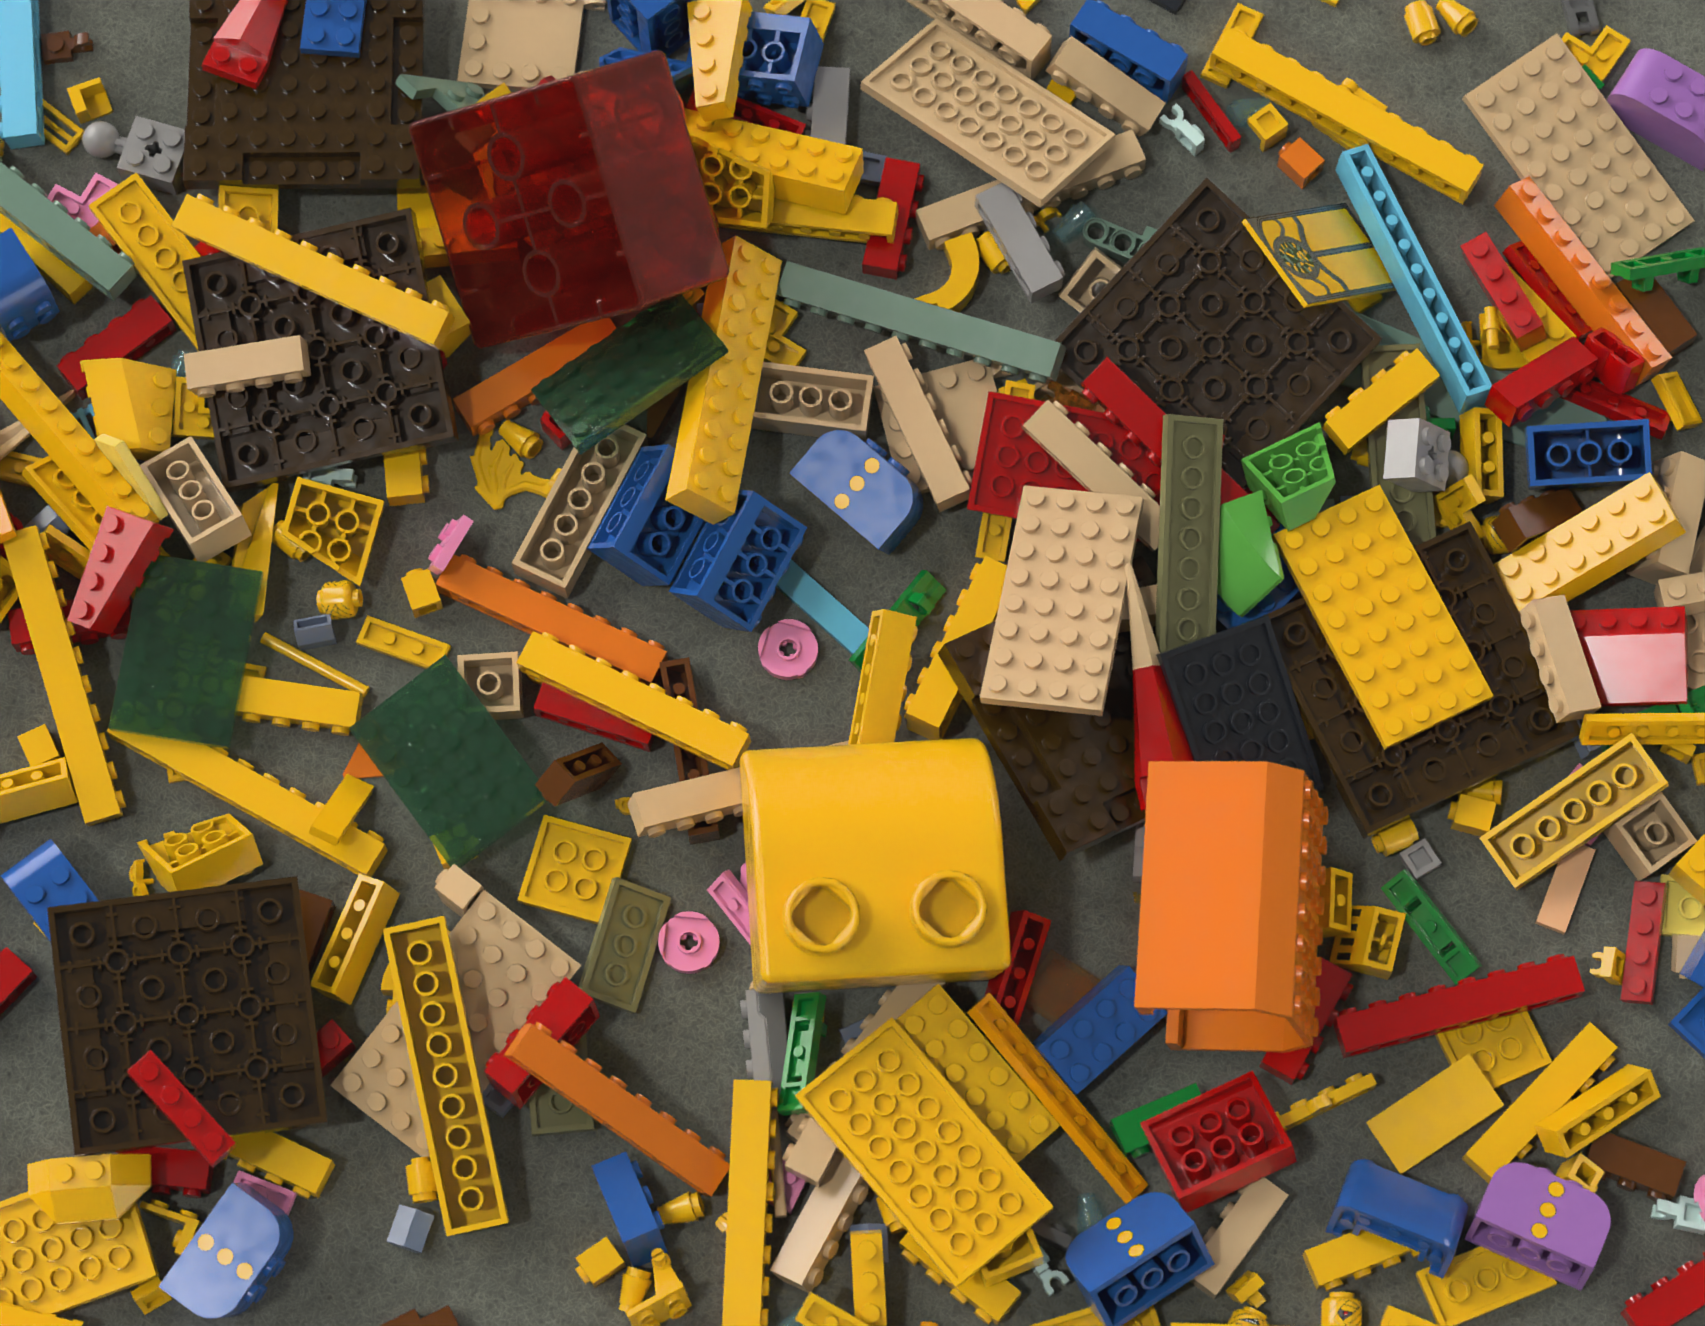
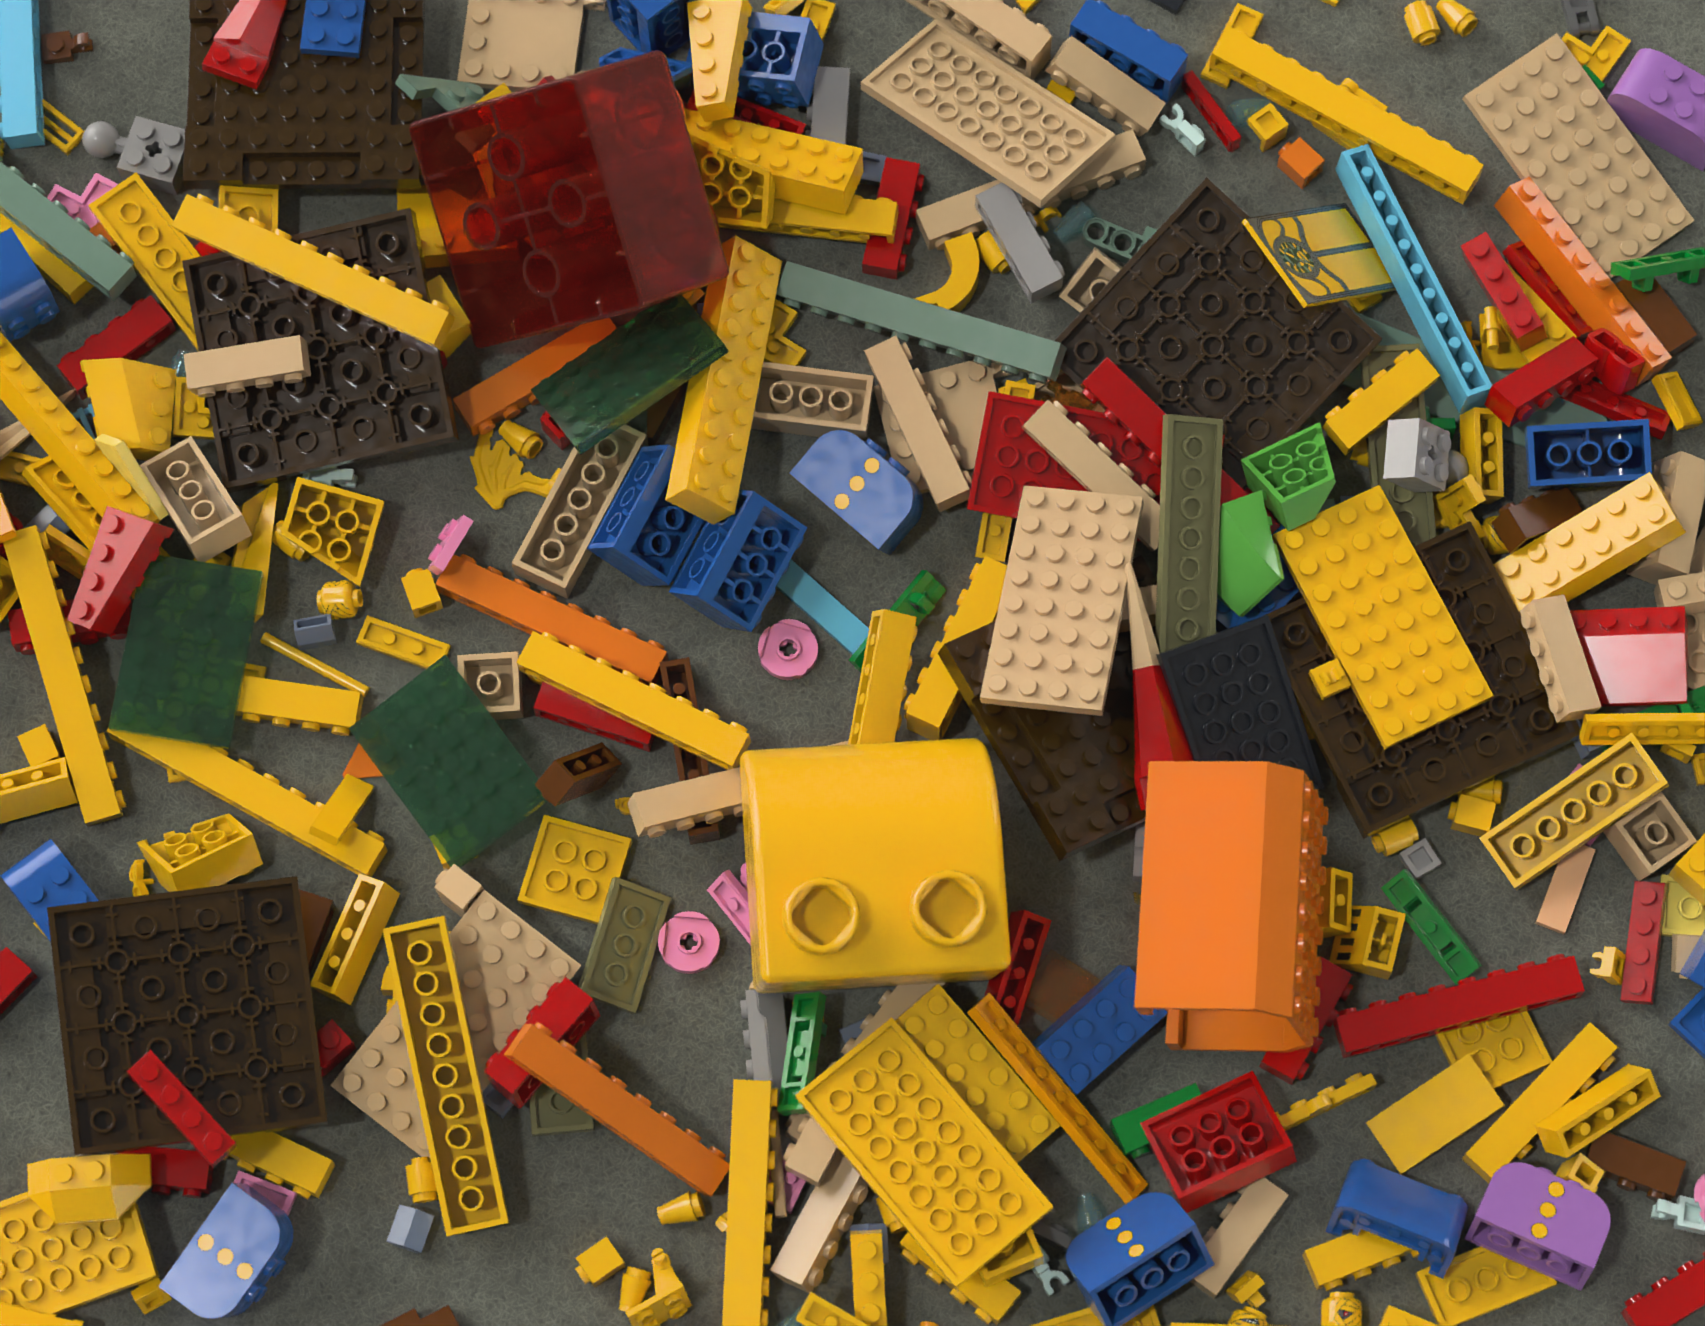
(90, 100): yellow panel -> none
(185, 1217): yellow bracket -> none
(405, 477): yellow brick -> none
(630, 1207): blue wedge -> none
(1329, 679): none -> yellow tile

